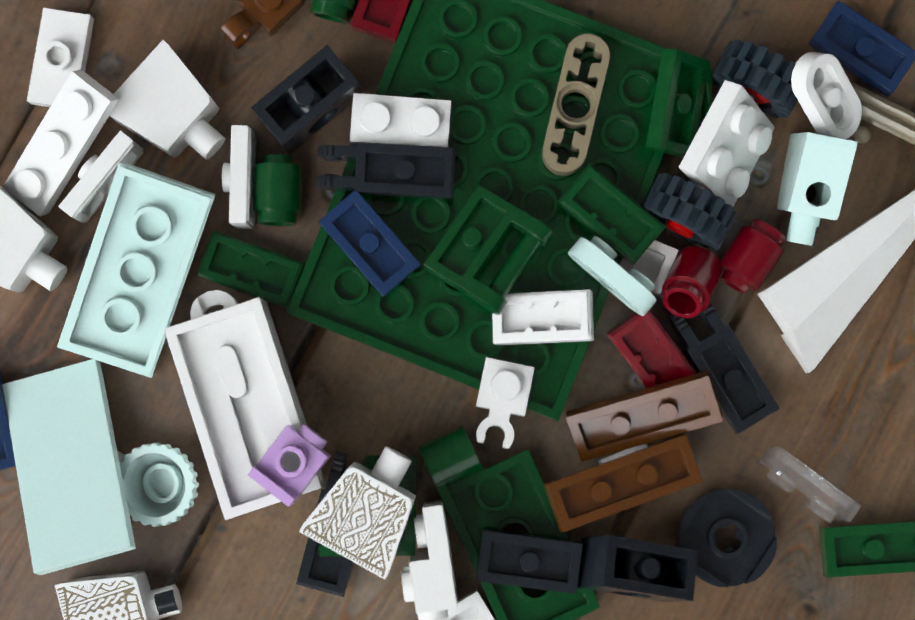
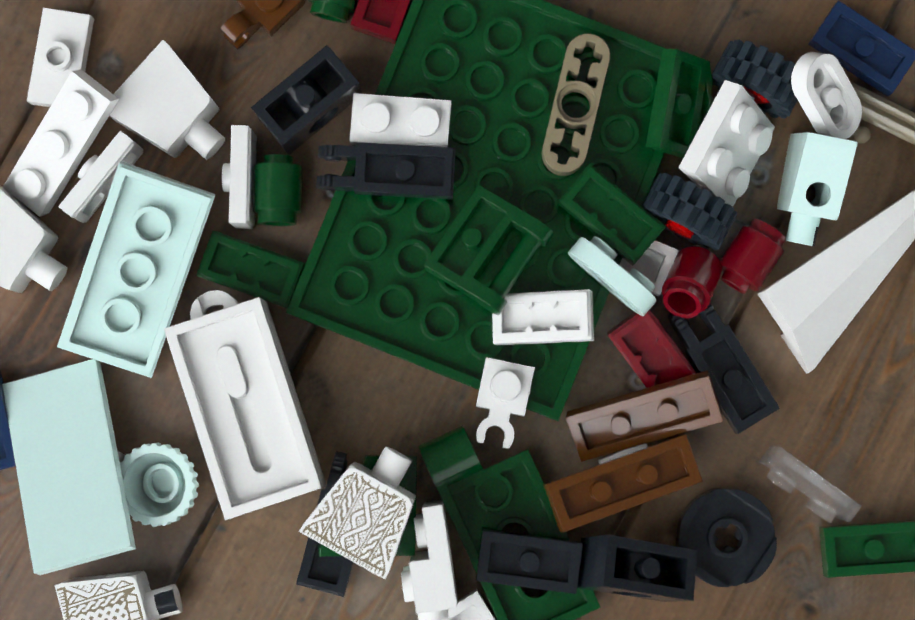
(289, 485): lavender brick -> none
(369, 243): dark blue plate -> none

